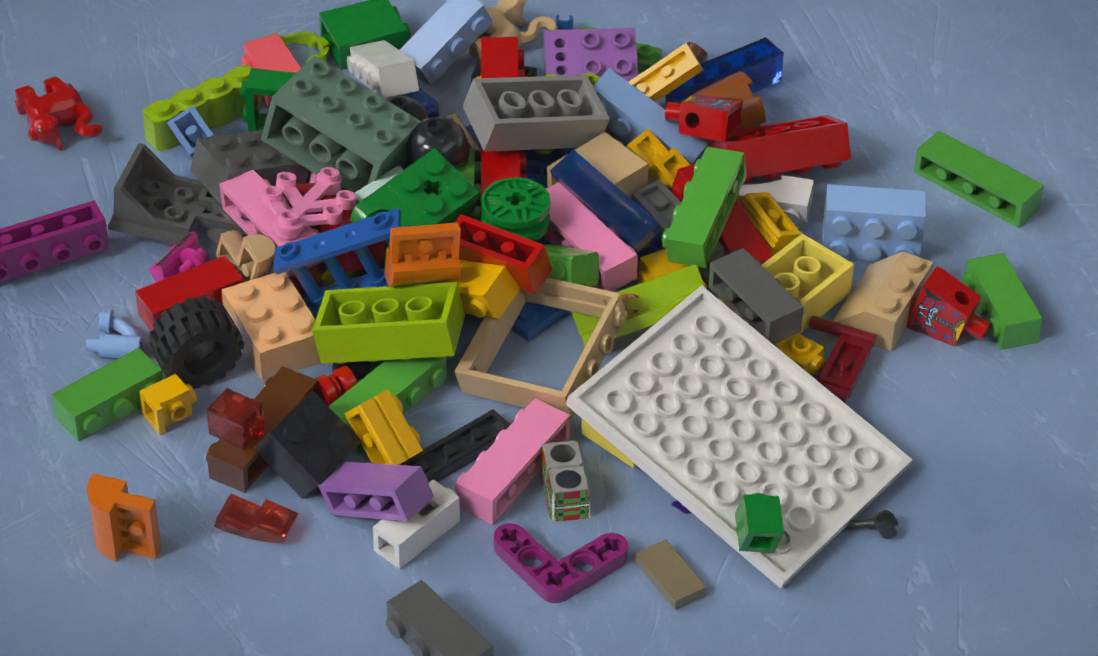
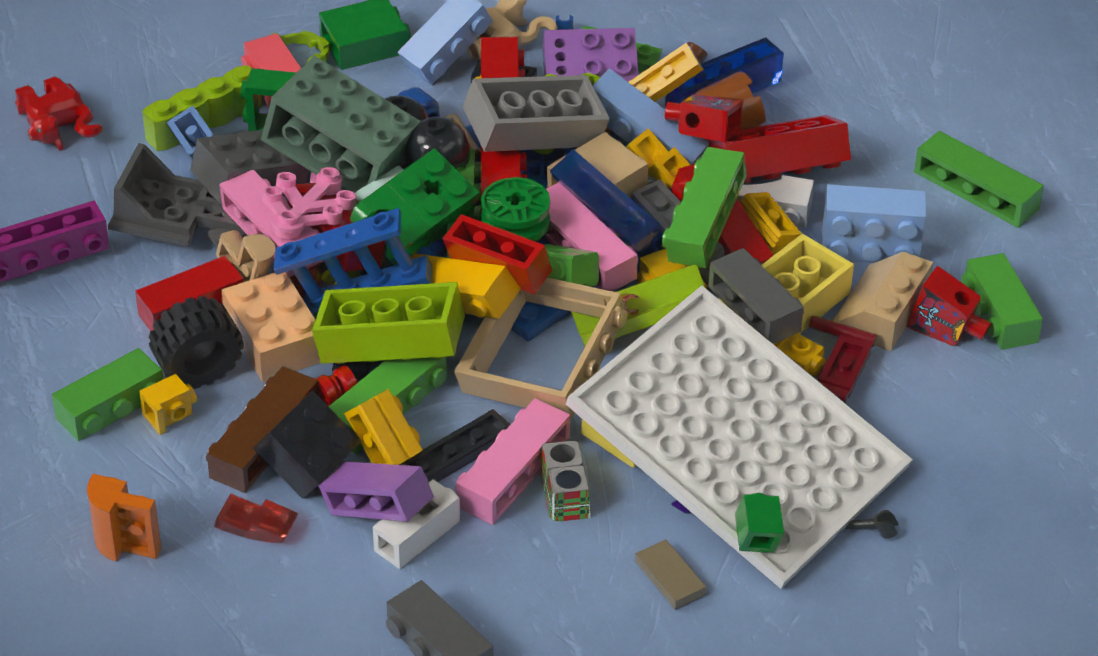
(113, 345): light blue plant -> none
(180, 258): dark pink hips -> none
(235, 419): clear red brick -> none
(383, 68): white brick -> none
(423, 254): orange brick -> none
(554, 571): magenta beam -> none

